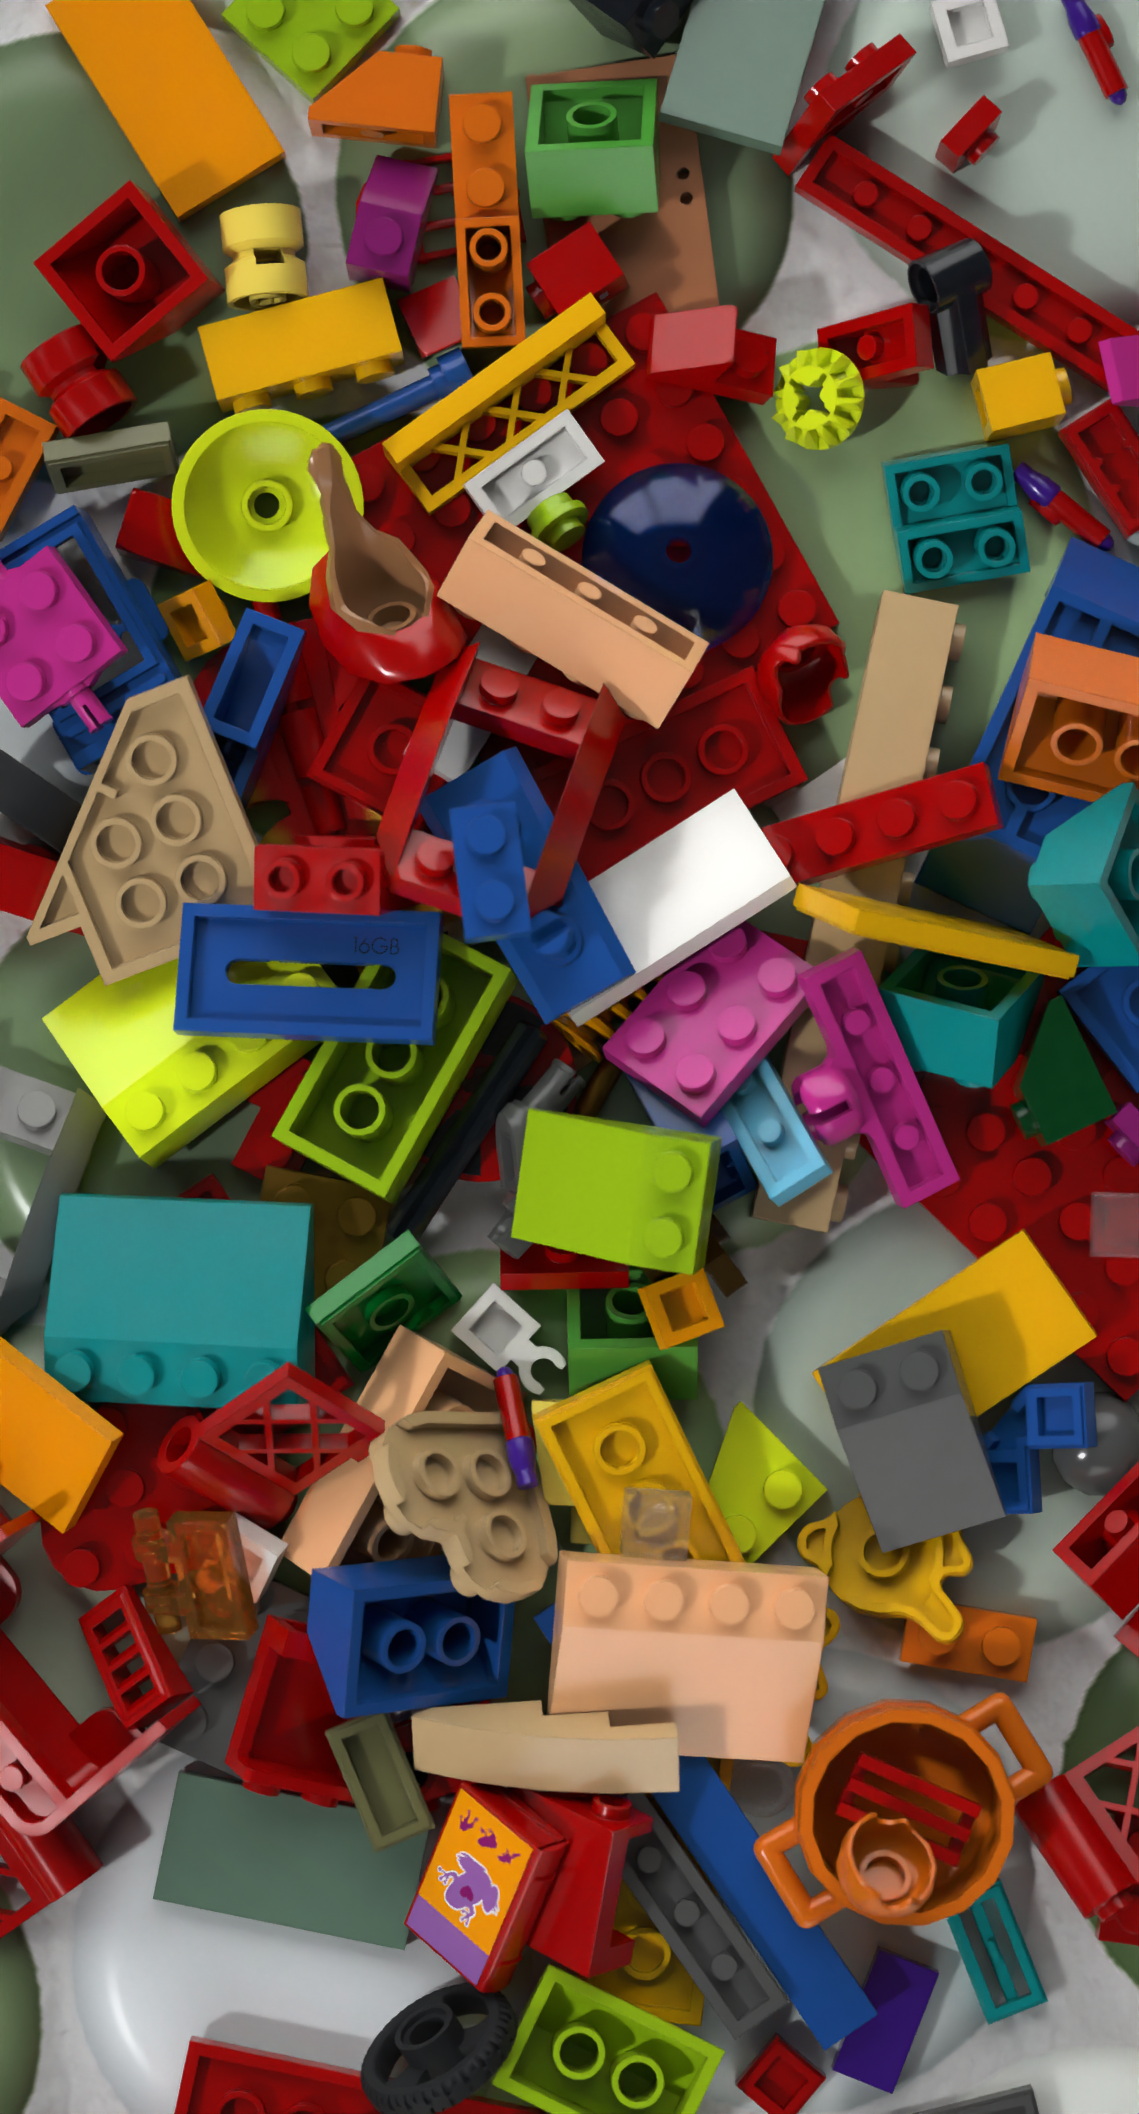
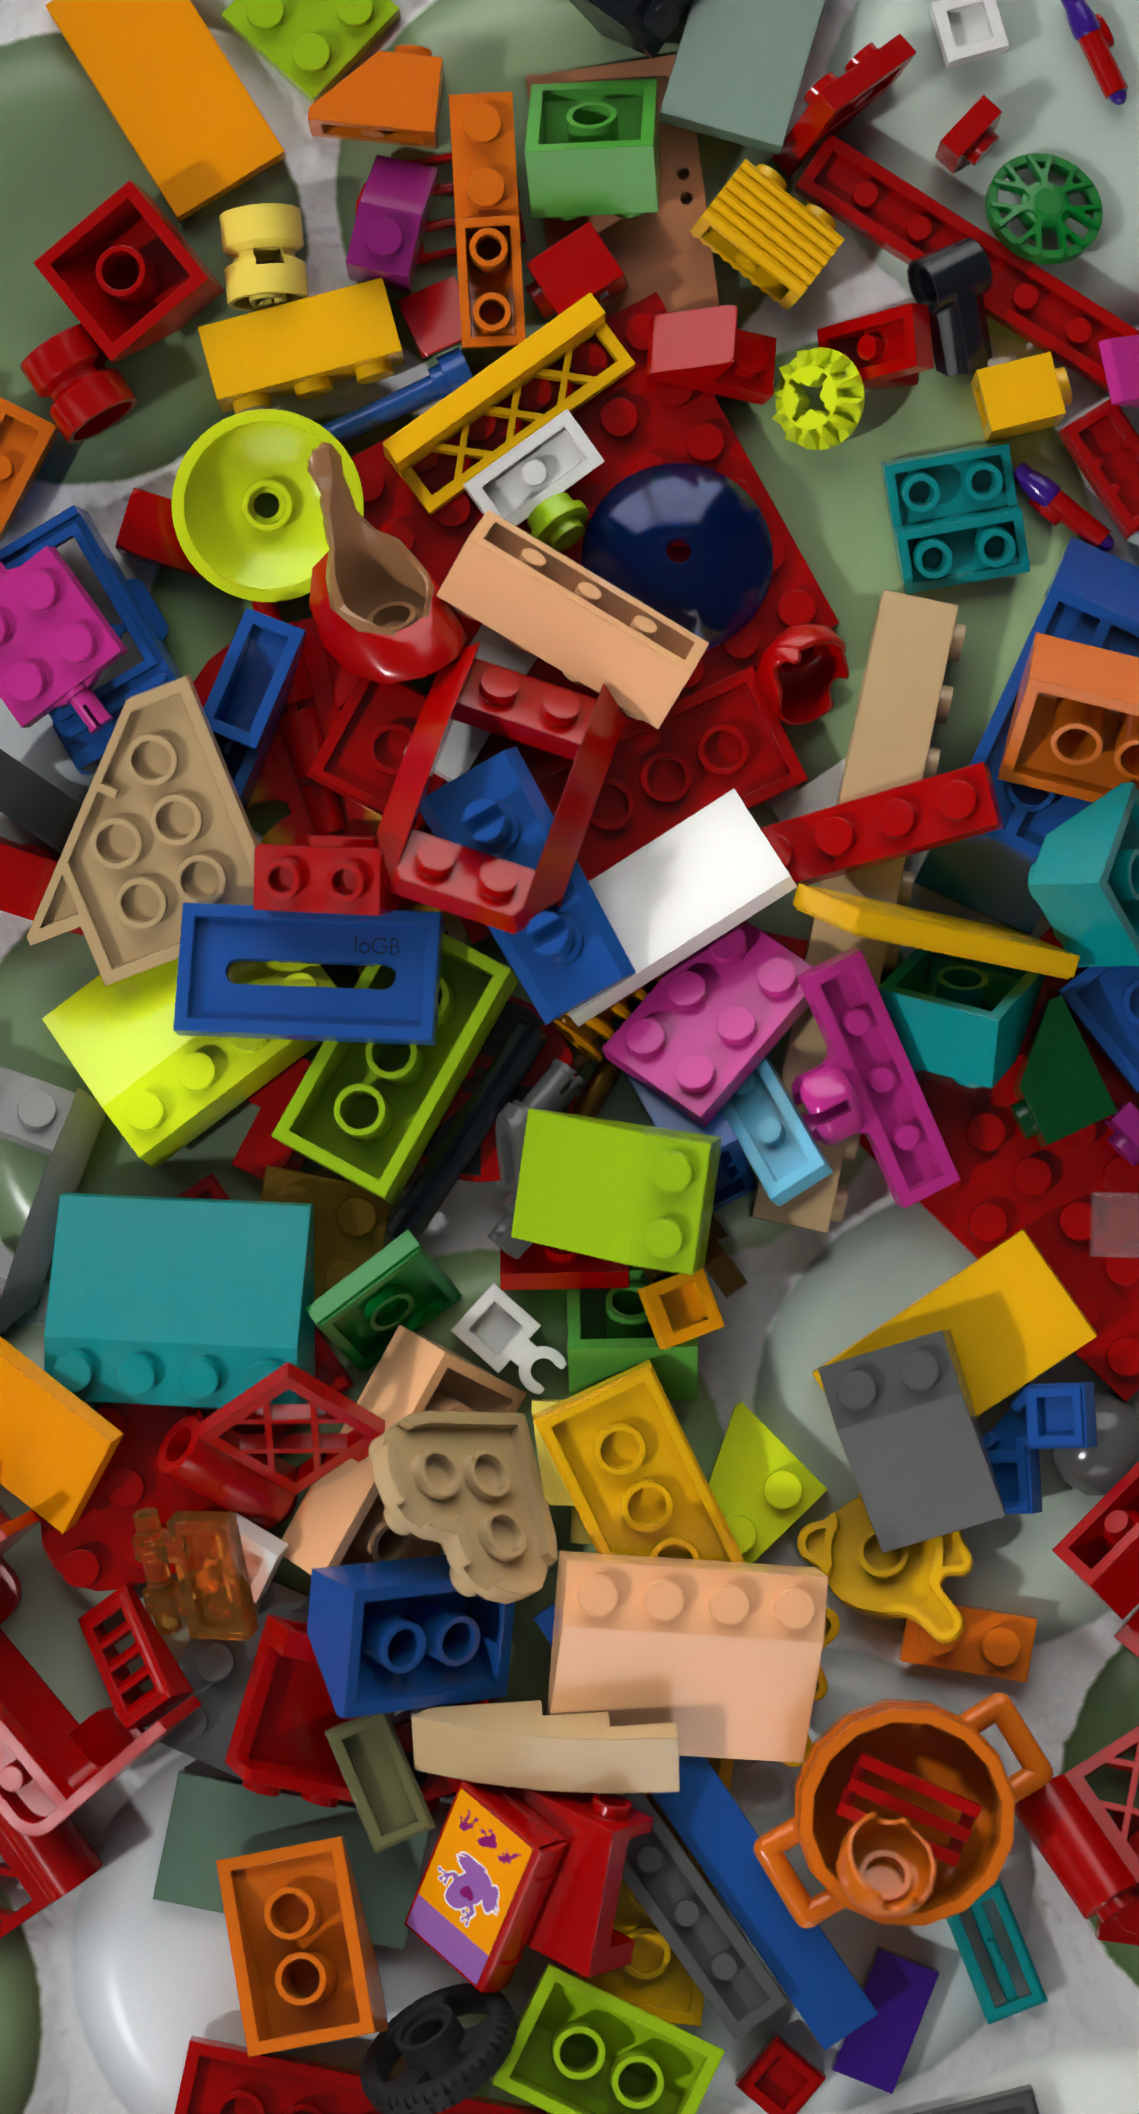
(111, 457): olive tile -> none
(197, 620): light orange plate -> none
(300, 1947): none -> orange slope
(490, 872): blue plate -> none
(518, 1434): piece -> none
(655, 1524): clear plate -> none
(768, 233): none -> yellow brick
(1043, 208): none -> green wheel

